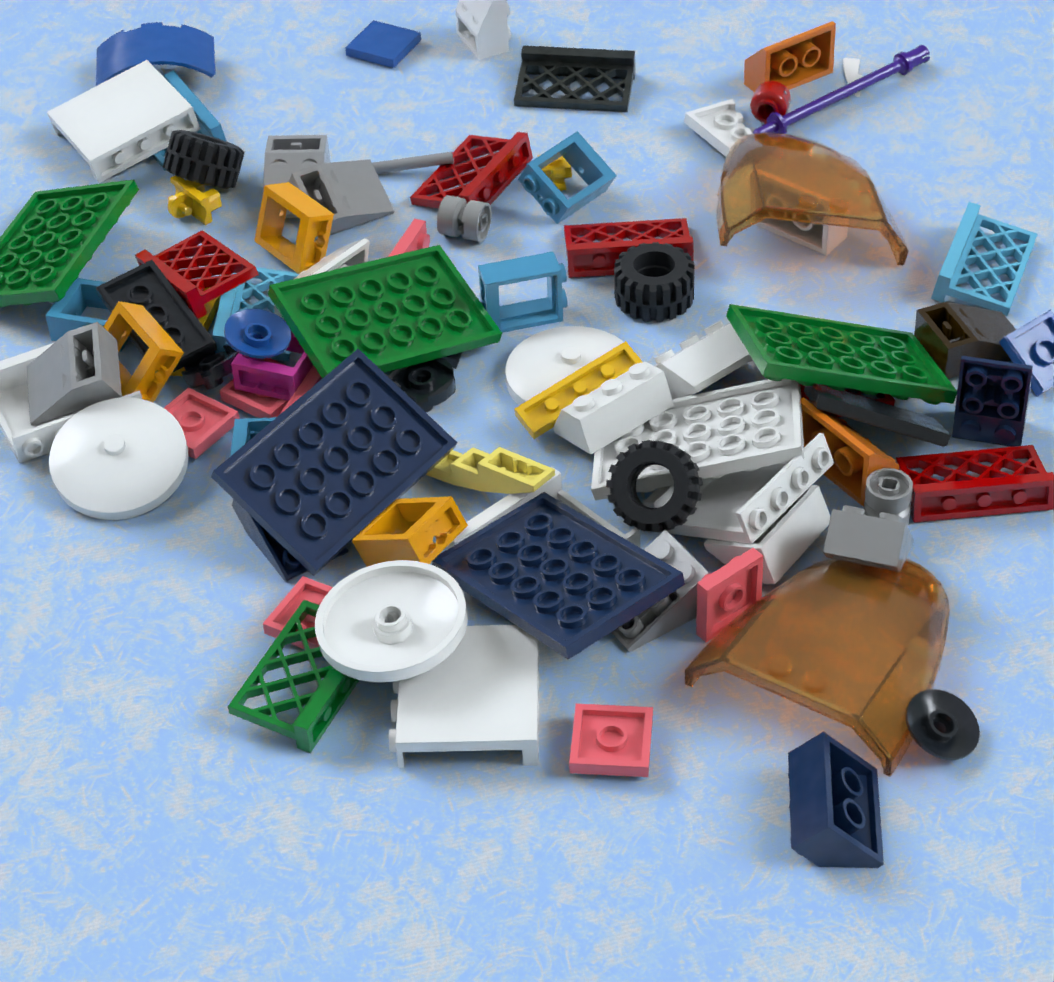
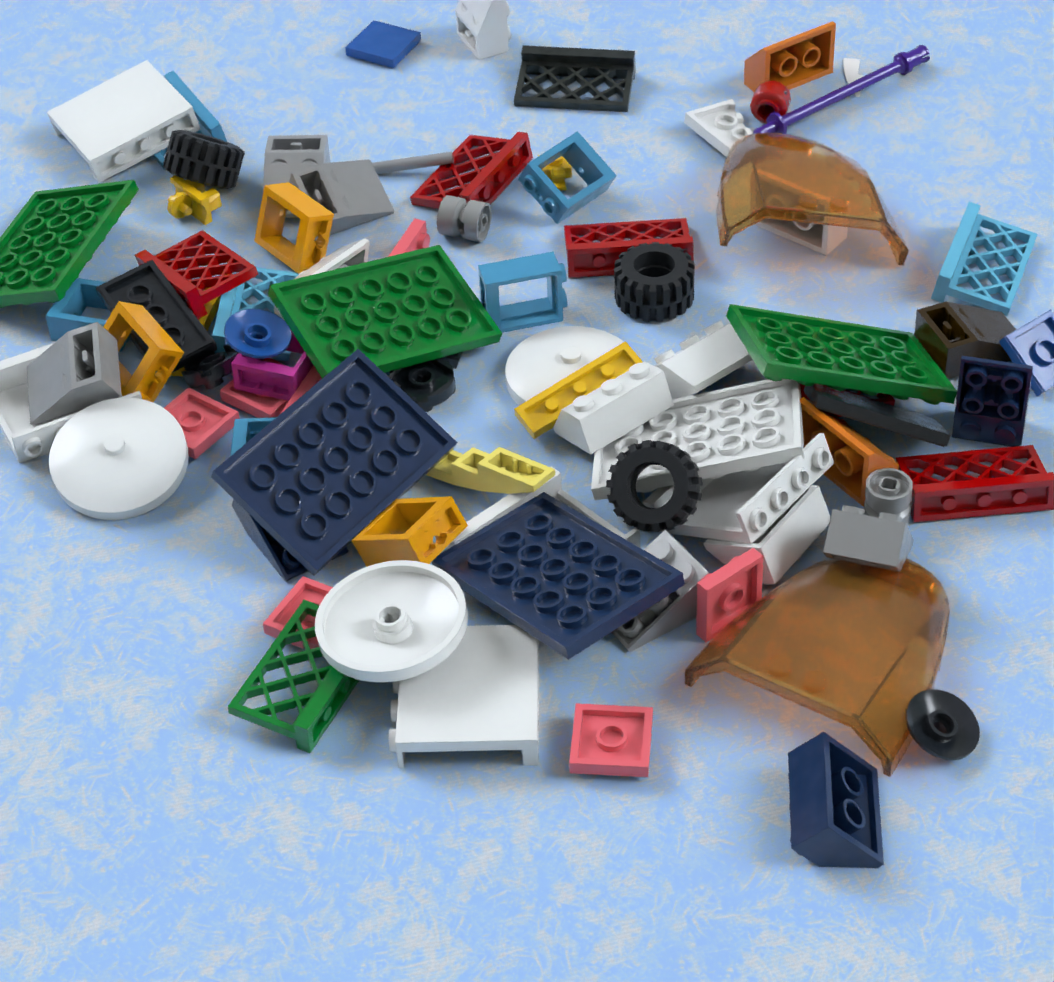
(160, 46): blue panel -> none

